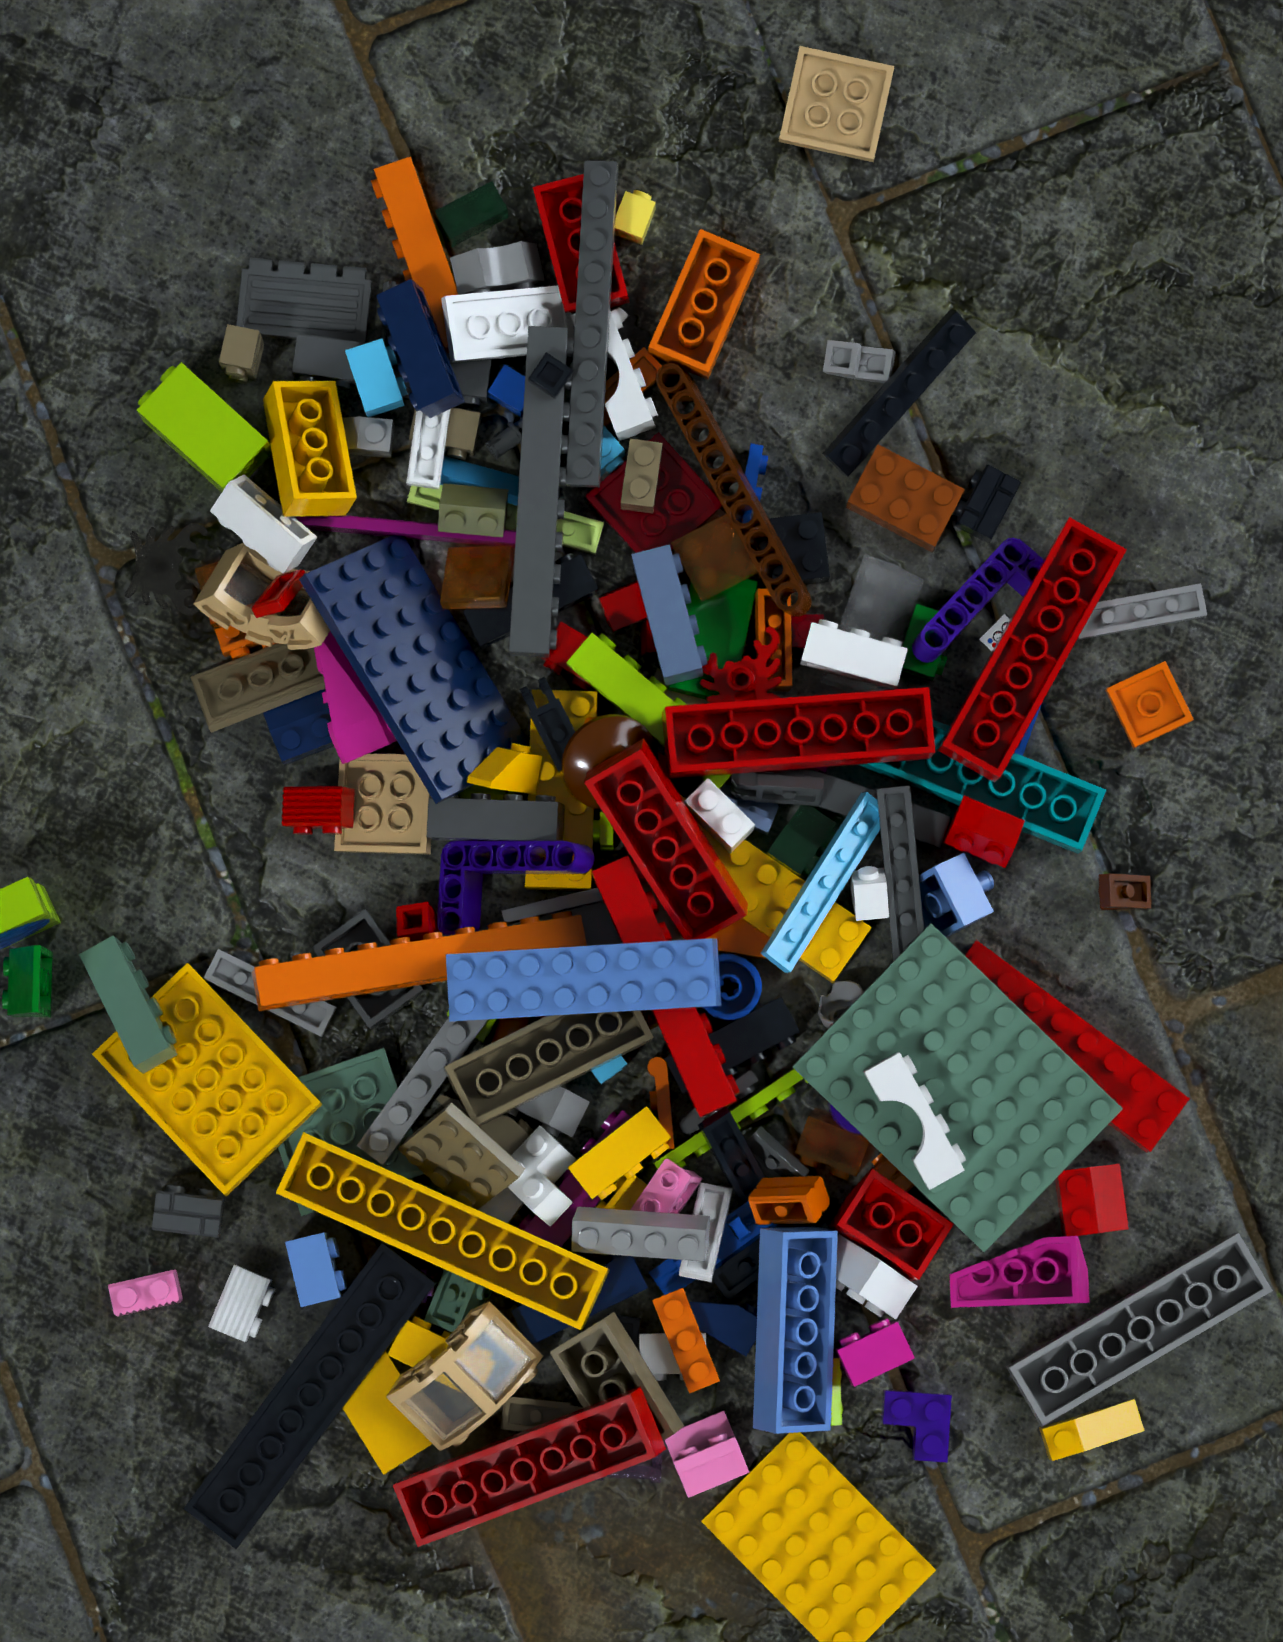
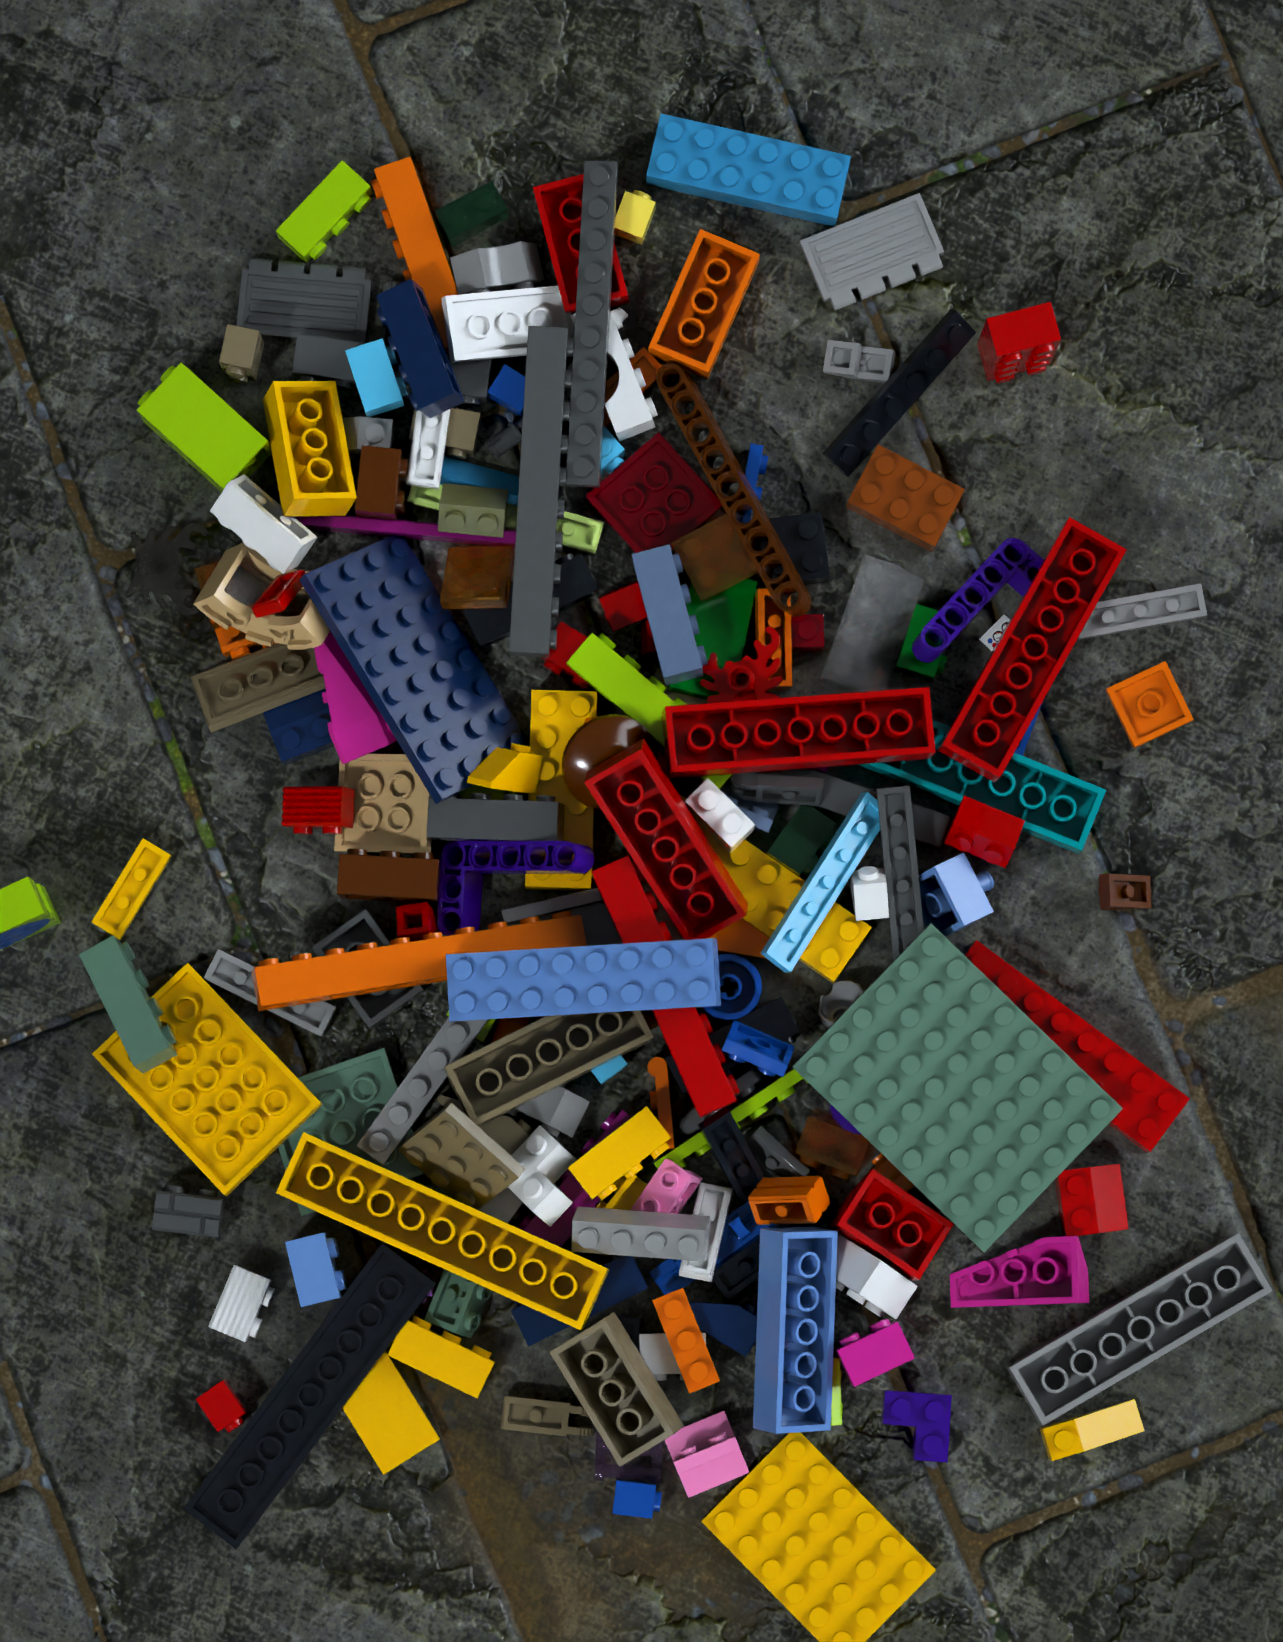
(29, 982): green slope -> none
(131, 889): none -> yellow plate
(145, 1293): bright pink brick -> none
(222, 1407): none -> red brick
(325, 212): none -> lime brick
(380, 483): none -> reddish brown brick
(388, 877): none -> reddish brown brick
(468, 1379): window -> none
(529, 1466): red brick -> none
(550, 375): black tile -> none
(550, 722): black hinge -> none
(603, 833): lime plate -> none
(636, 1498): none -> blue brick
(641, 476): dark tan brick -> none
(748, 170): none -> dark azure brick
(758, 1048): none -> blue plate
(836, 104): tan plate -> none
(854, 654): white brick -> none
(872, 249): none -> light grey hinge
(935, 1158): white arch -> none
(987, 503): black brick -> none
(1019, 342): none -> red brick

